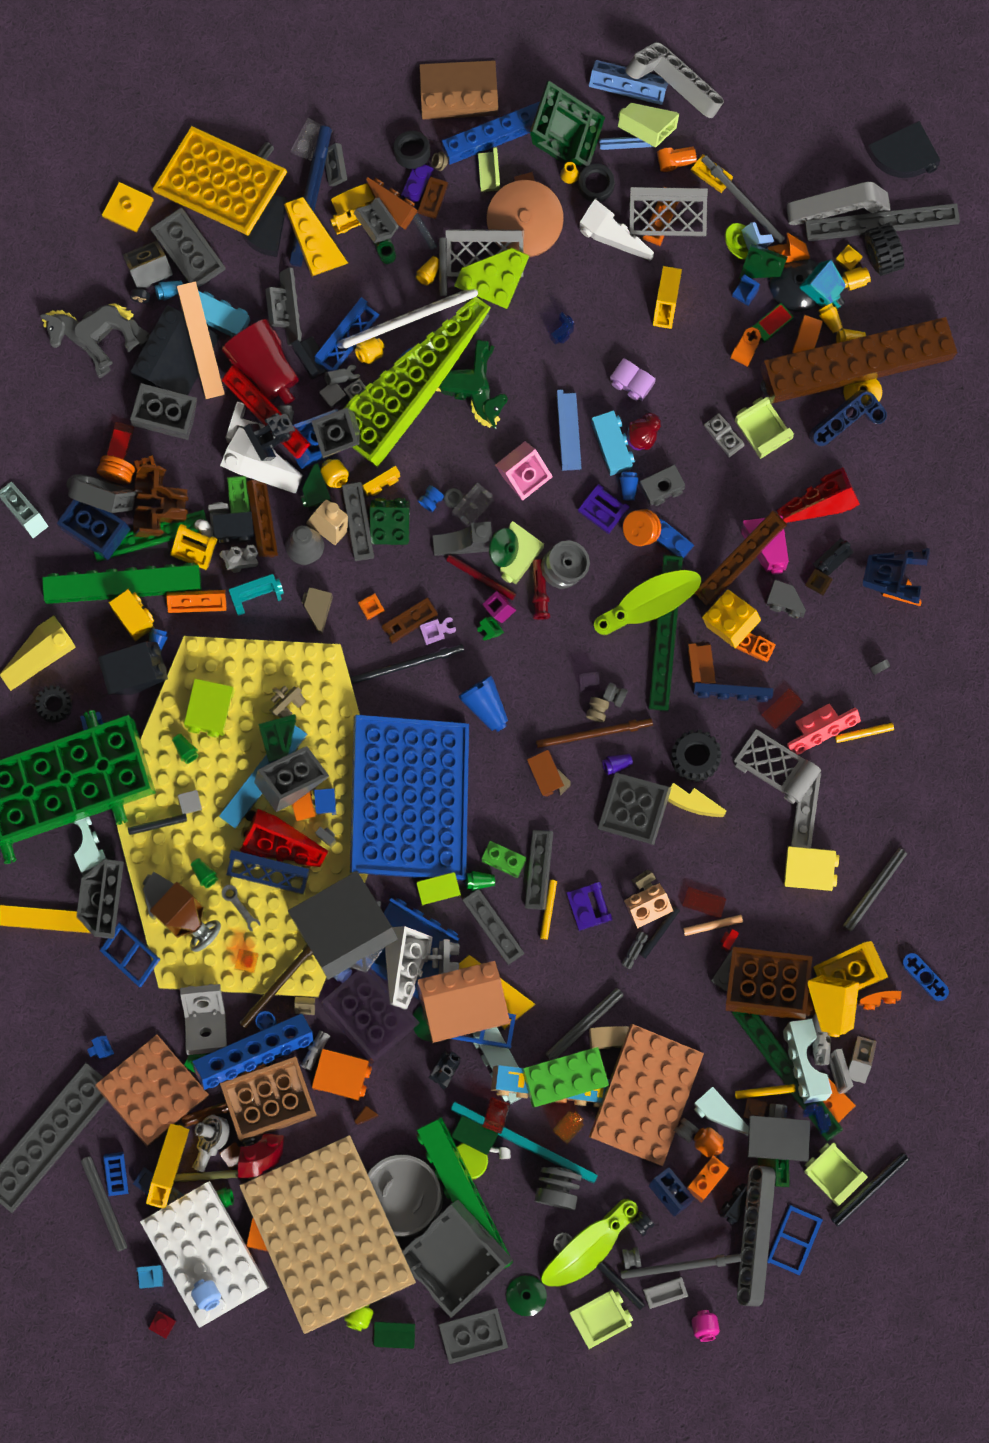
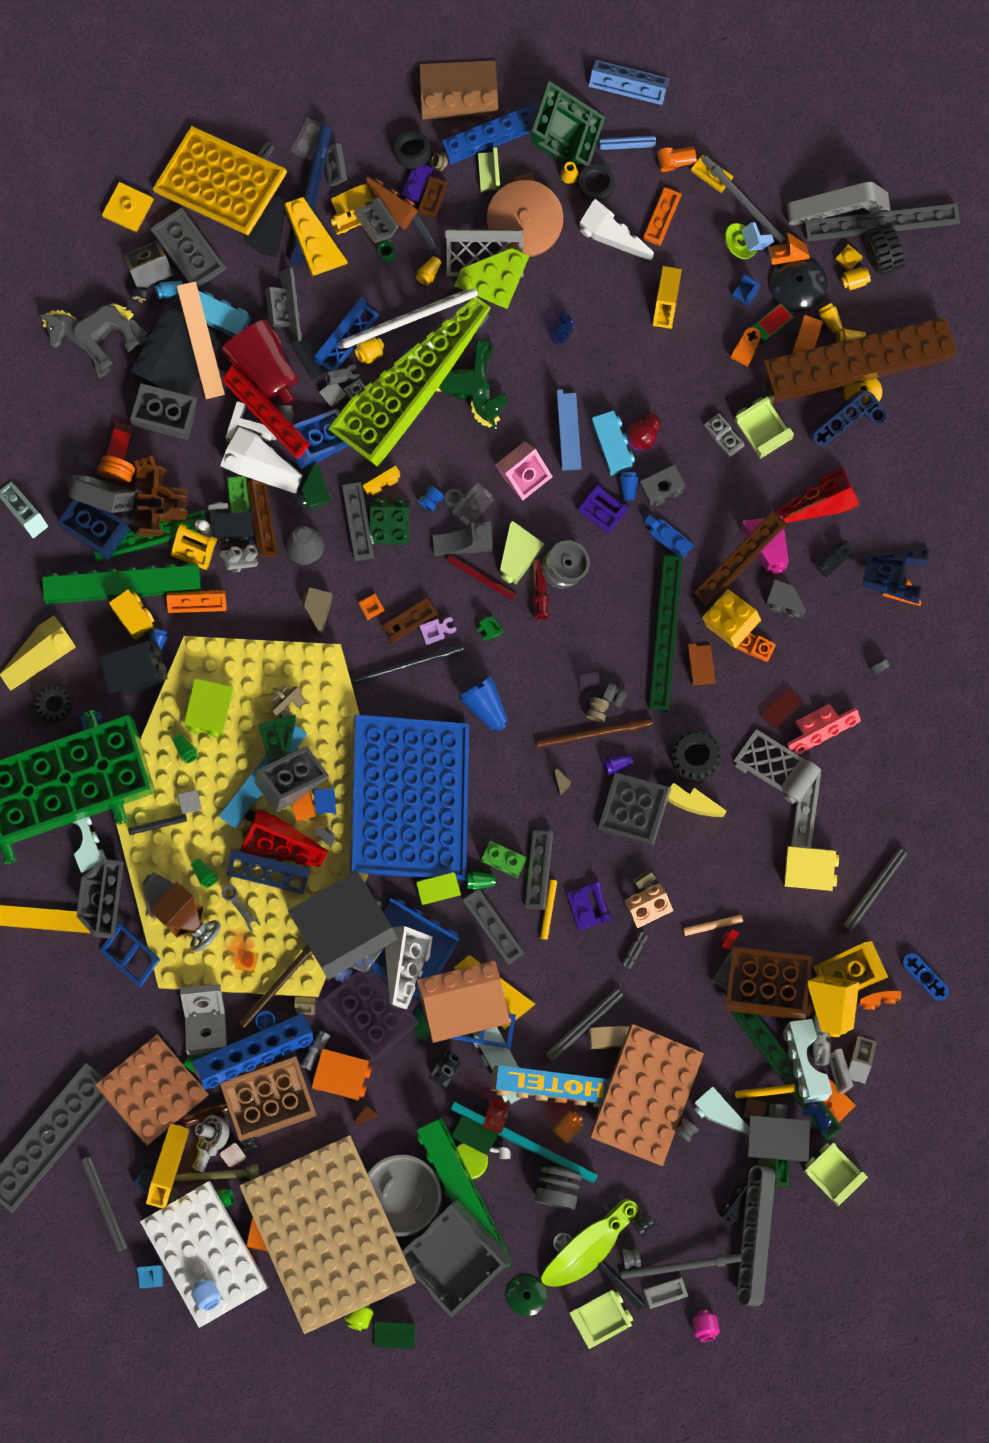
(101, 1047): blue tile -> none
(114, 1156): blue slope -> none
(162, 1324): dark red plate -> none
(254, 589): teal panel -> none
(260, 1156): dark red brick -> none
(264, 440): black tile -> none
(329, 522): tan torso -> none
(334, 473): yellow head -> none
(336, 432): dark grey slope -> none
(442, 267): dark grey bar -> none
(445, 949): light grey hips -> none
(473, 1336): dark grey plate -> none
(499, 607): magenta brick -> none
(503, 547): dark green dish -> none
(545, 773): dark orange panel -> none
(565, 1077): bright green plate -> none
(632, 379): lavender brick -> none
(641, 527): orange head -> none
(648, 122): yellowish green slope -> none
(651, 600): lime plant -> none
(659, 932): black bar -> none
(668, 194): light grey fence -> none
(671, 1192): dark blue brick -> none
(678, 75): light grey beam -> none
(704, 902): clear red tile -> none
(709, 1142): orange head -> none
(713, 1172): orange window -> none
(742, 693): dark blue plate -> none
(763, 263): dark green wing -> none
(781, 1234): blue window -> none
(818, 582): dark brown plate -> none
(824, 285): teal torso -> none
(864, 732): yellow bar -> none
(870, 1189): black axle -> none
(905, 153): black brick -> none

